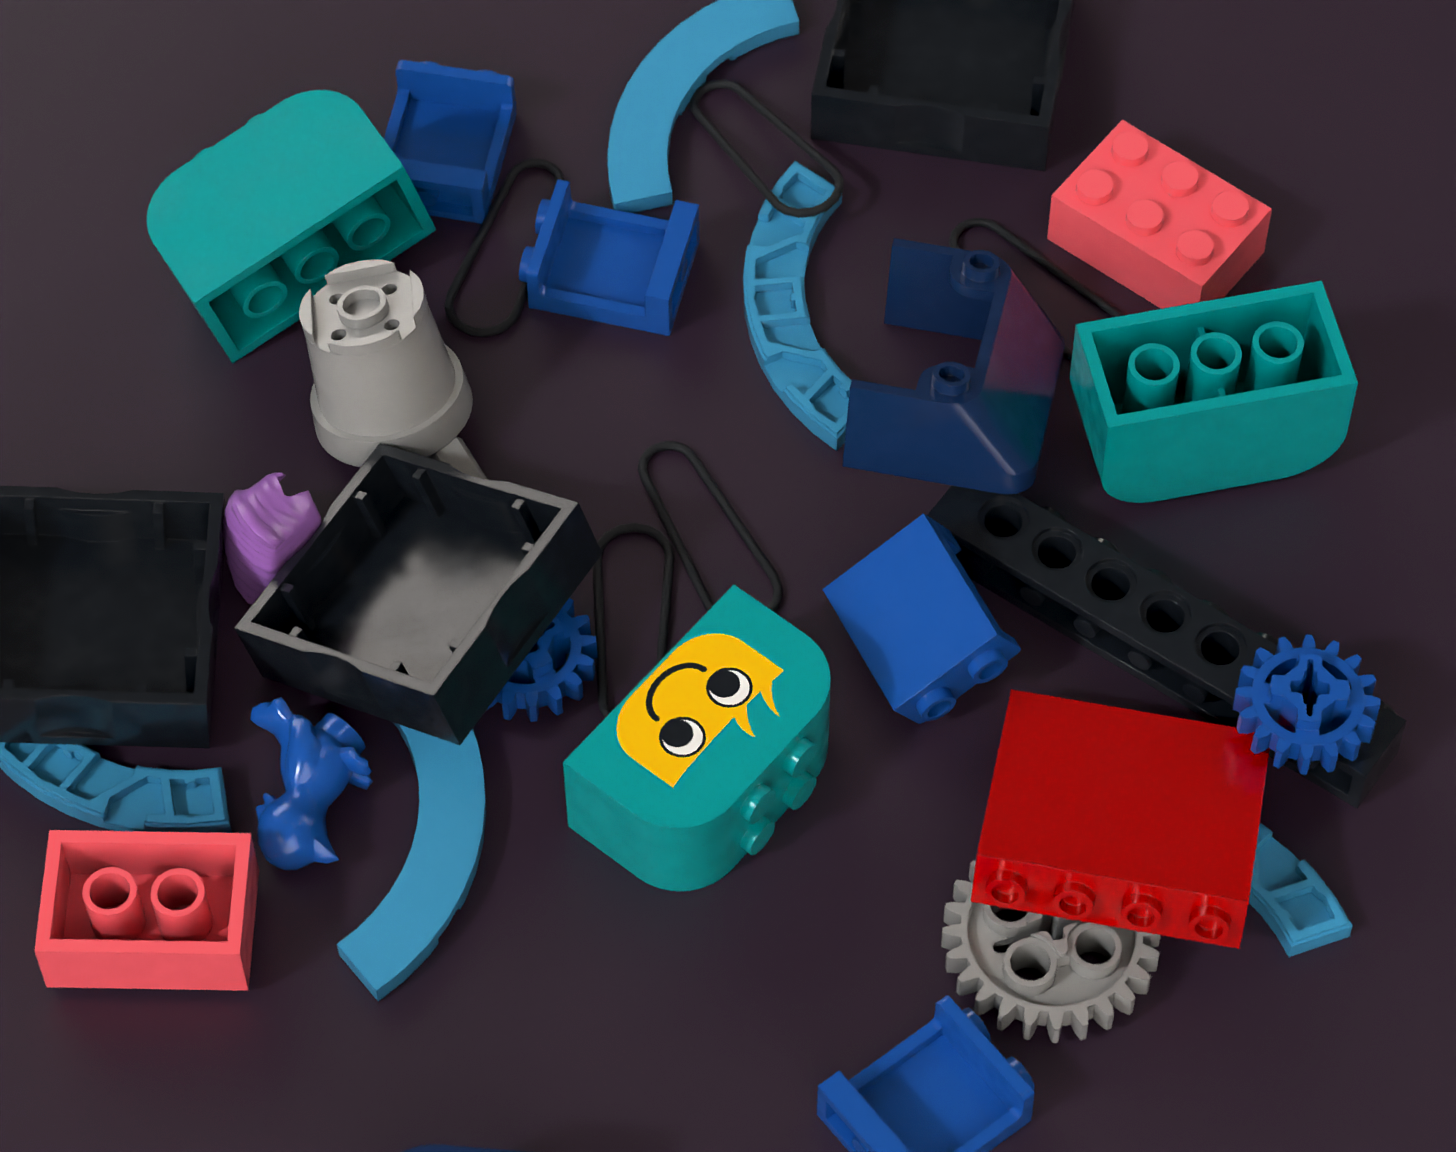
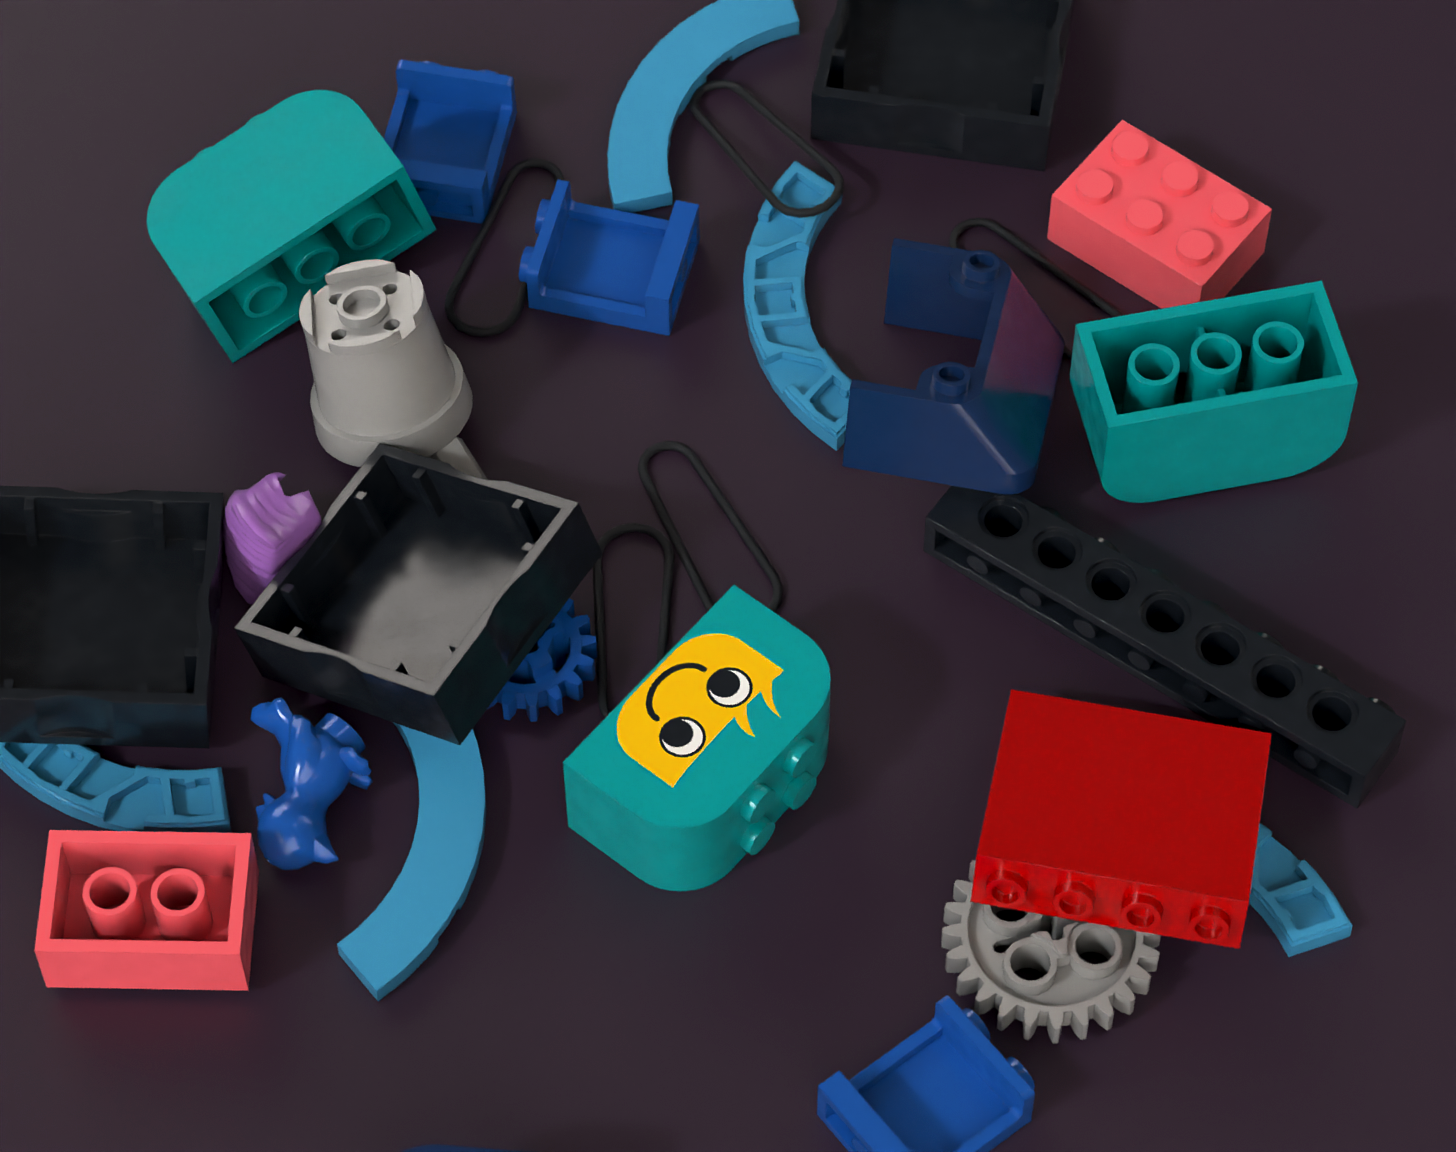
(920, 621): blue panel -> none
(1337, 698): blue gear -> none

